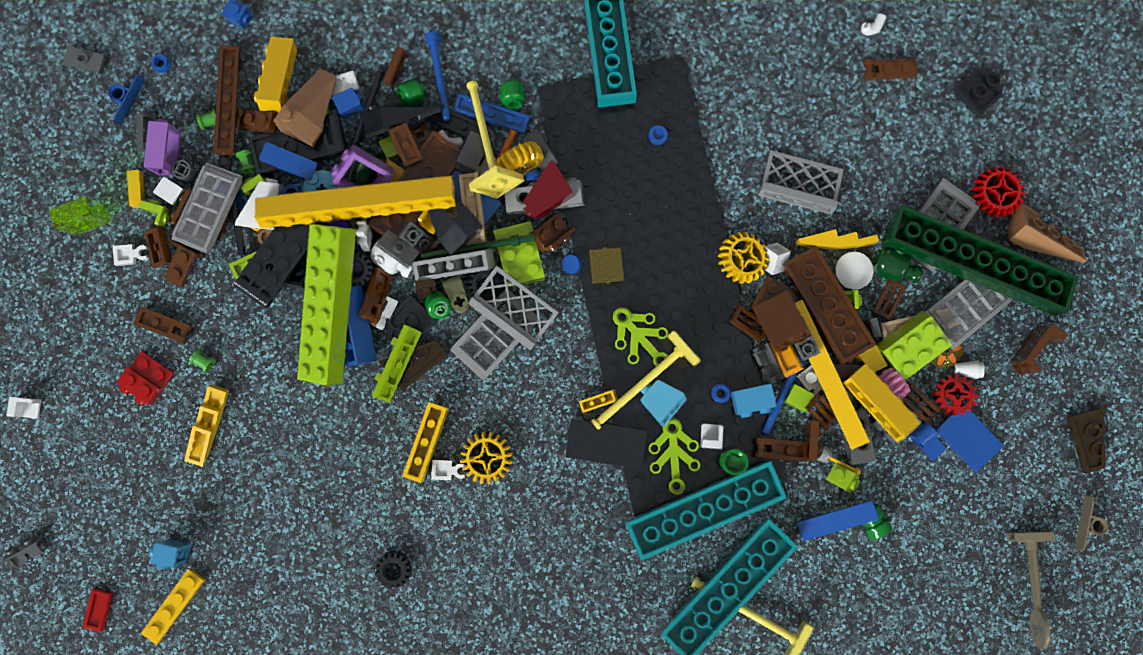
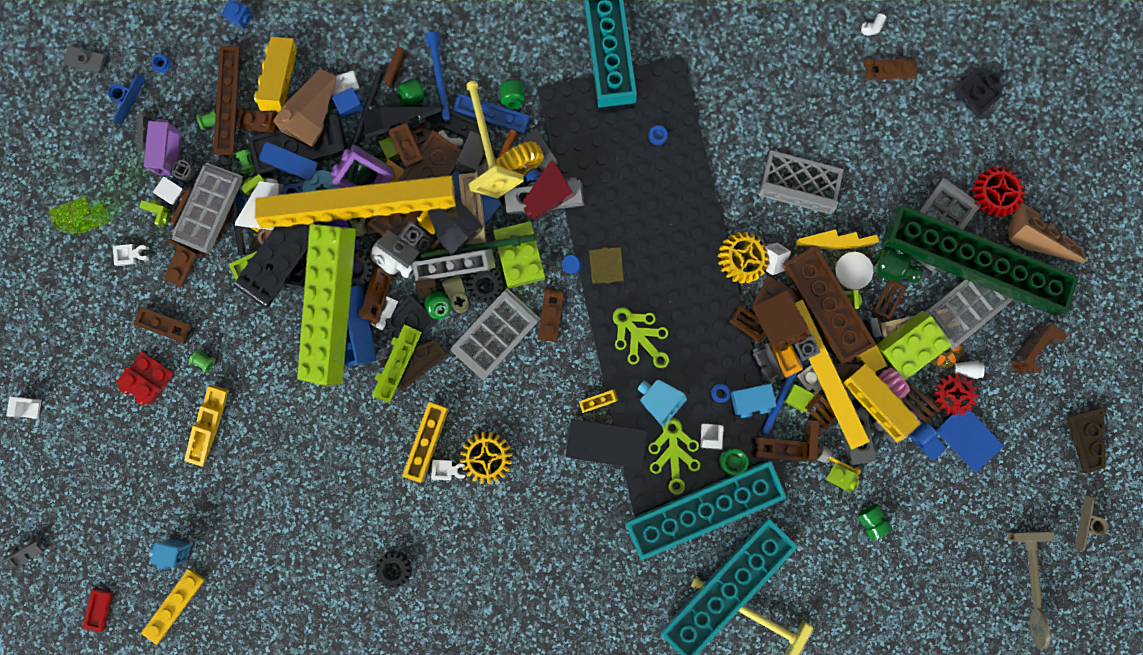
(135, 188): yellow piece -> none
(157, 246): reddish brown tile -> none
(364, 236): white plate -> none
(504, 322): light grey fence -> none
(550, 315): none -> reddish brown plate
(551, 233): reddish brown bracket -> none
(680, 350): light yellow tile -> none
(838, 520): blue tile -> none

